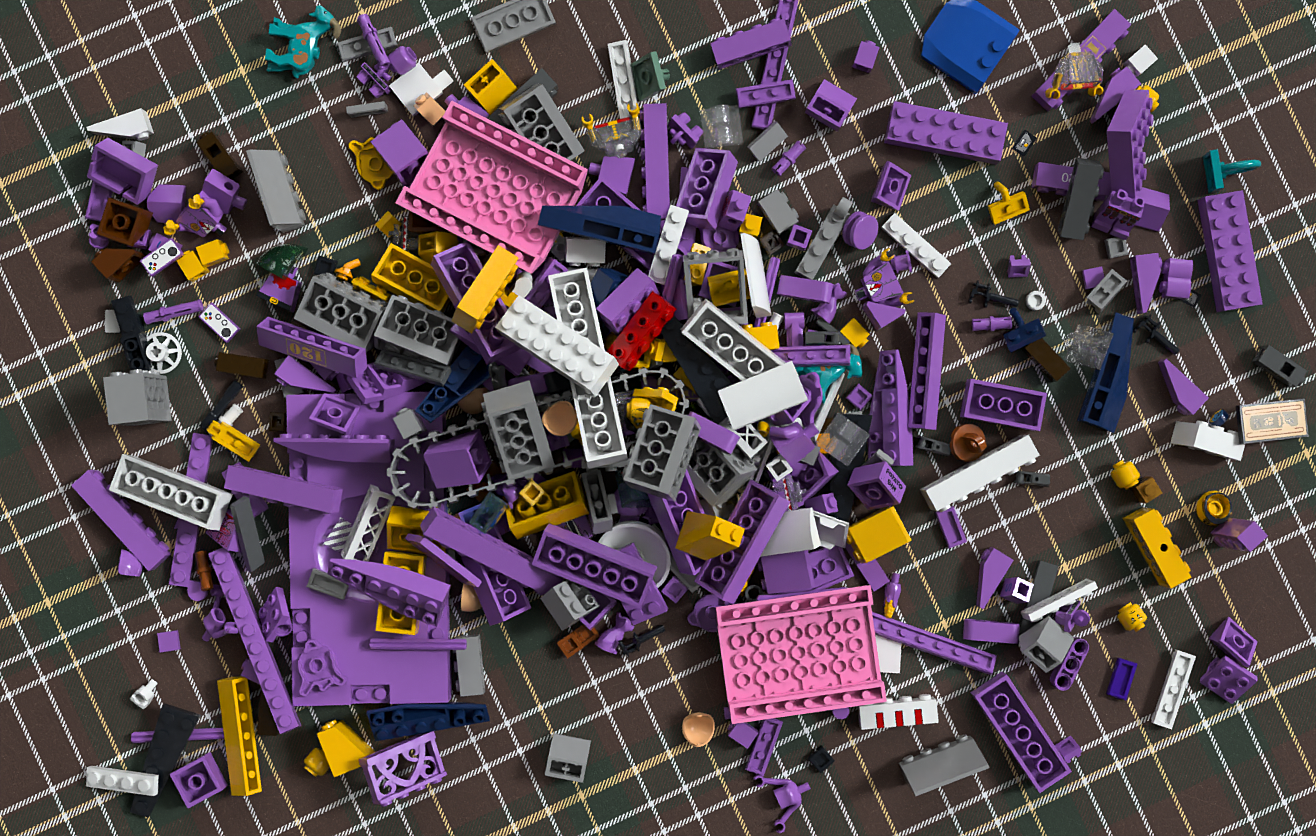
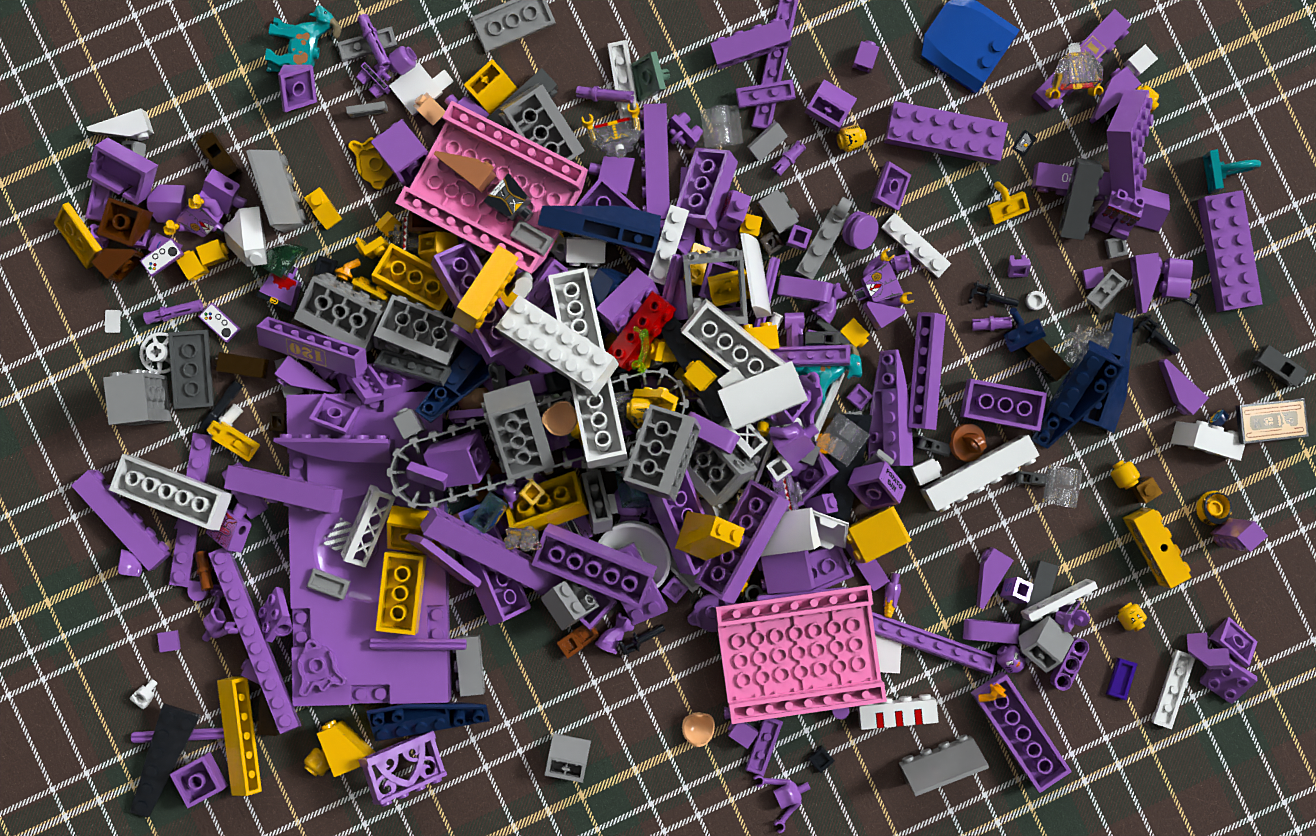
(77, 235): none -> yellow tile
(122, 780): white plate -> none
(133, 333): black slope -> none
(191, 369): none -> dark grey plate
(246, 236): none -> white slope
(247, 533): dark grey tile -> none
(297, 86): none -> medium lavender slope
(323, 208): none -> yellow slope
(374, 248): none -> yellow bracket
(394, 587): medium lavender wedge -> none
(427, 476): none -> medium lavender slope
(461, 417): none -> medium lavender wing
(469, 599): light nougat helmet -> none
(472, 170): none -> nougat slope
(509, 200): none -> torso
(522, 538): none -> clear hips
(531, 237): none -> light grey tile
(597, 93): none -> medium lavender pin
(644, 337): none -> clear neon green piece
(699, 375): none -> yellow brick
(731, 377): none -> white sticker
(851, 138): none -> yellow head
(926, 471): none -> white brick
(951, 527): medium lavender tile -> none
(996, 690): none -> light orange plate
(1010, 658): none -> medium lavender head
(1062, 486): none -> clear plate
(1068, 749): medium lavender tile -> none
(1079, 392): none -> dark blue wedge
(1211, 658): none -> medium lavender tile

